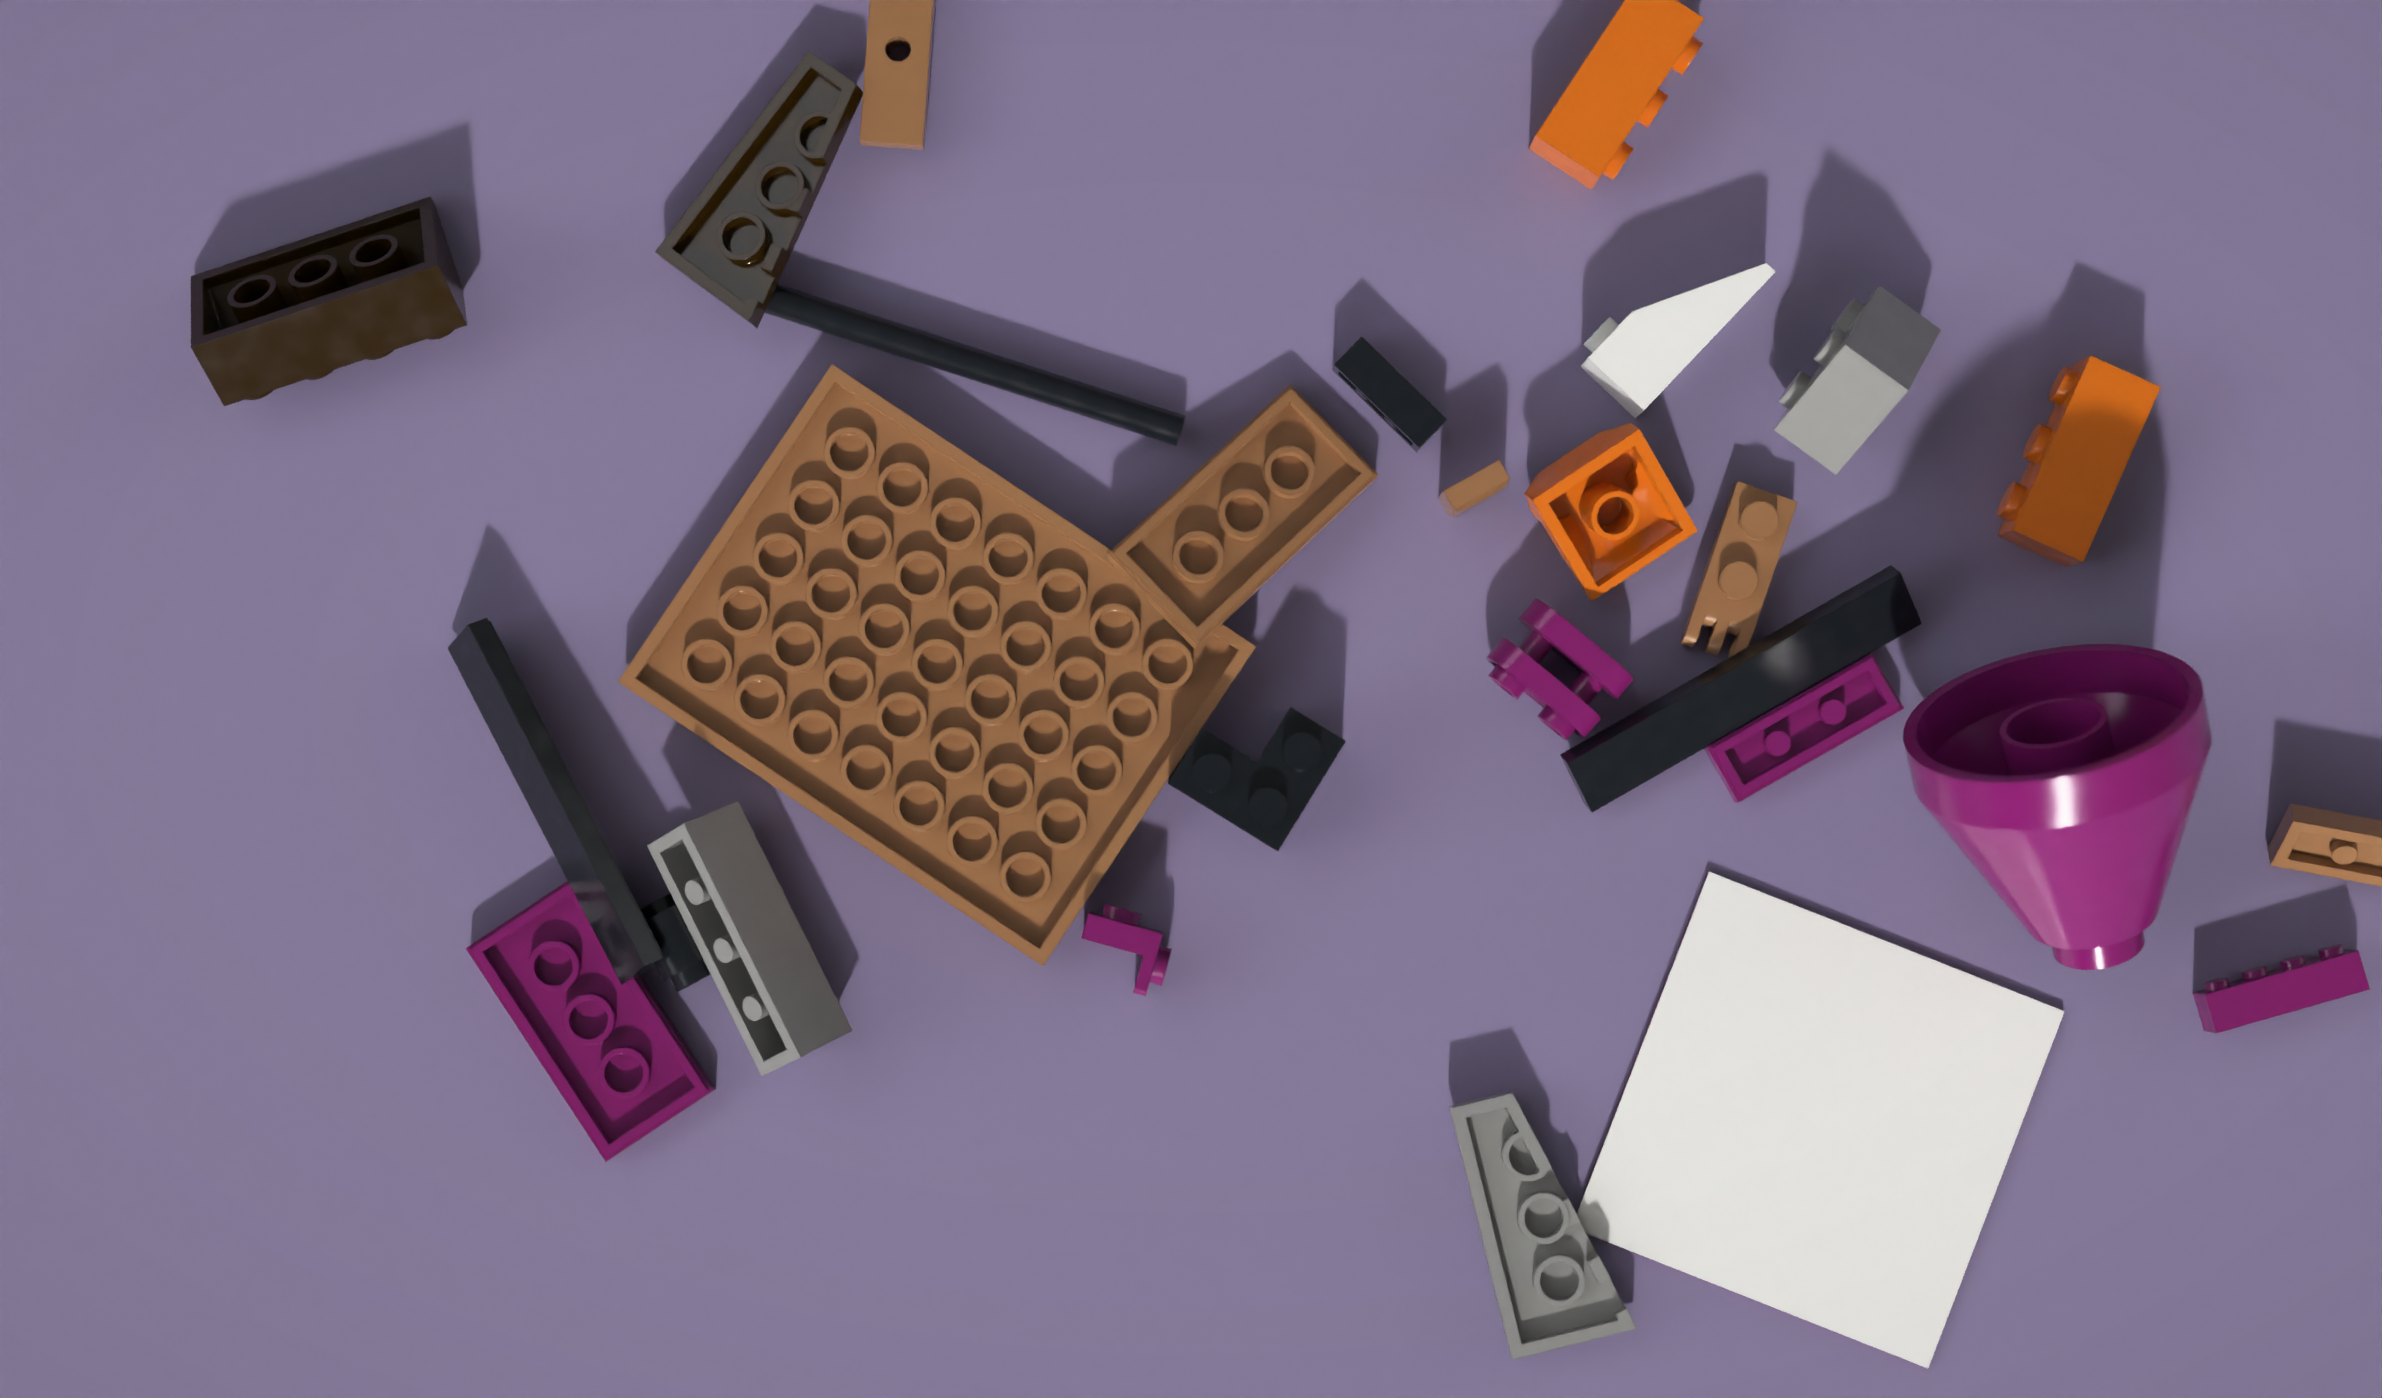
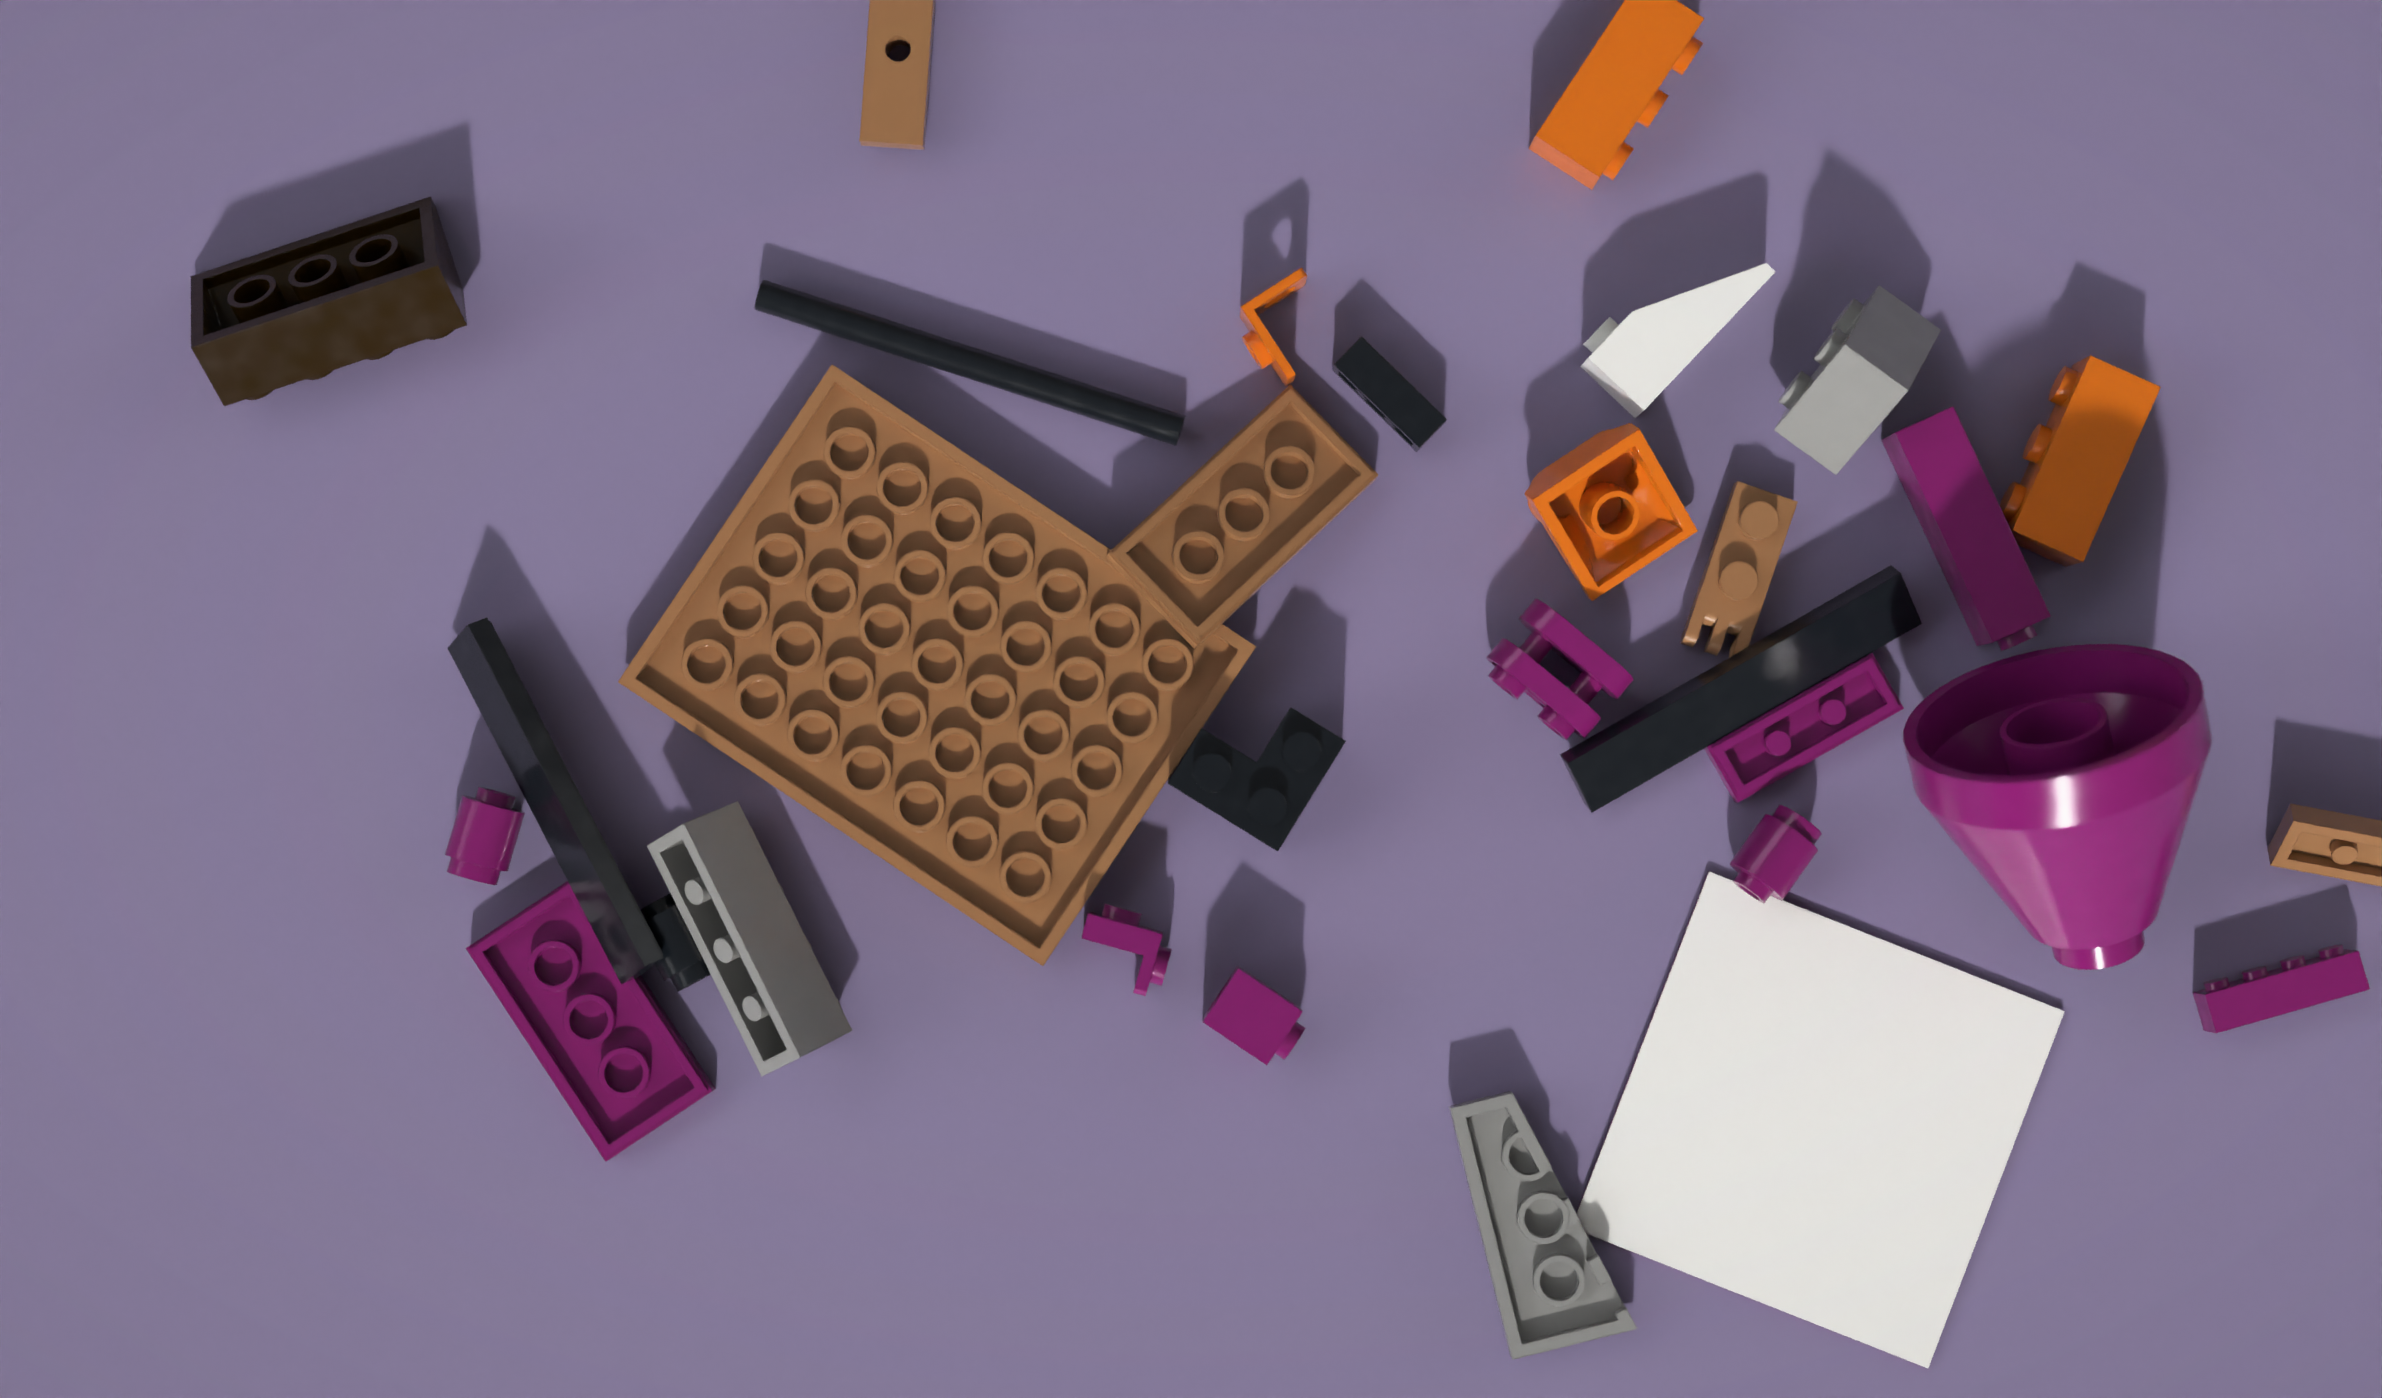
(484, 836): none -> magenta brick
(759, 198): dark brown wing -> none
(1255, 1017): none -> magenta brick
(1258, 339): none -> orange bracket
(1474, 489): medium nougat tile -> none
(1775, 854): none -> magenta brick
(1967, 530): none -> magenta brick

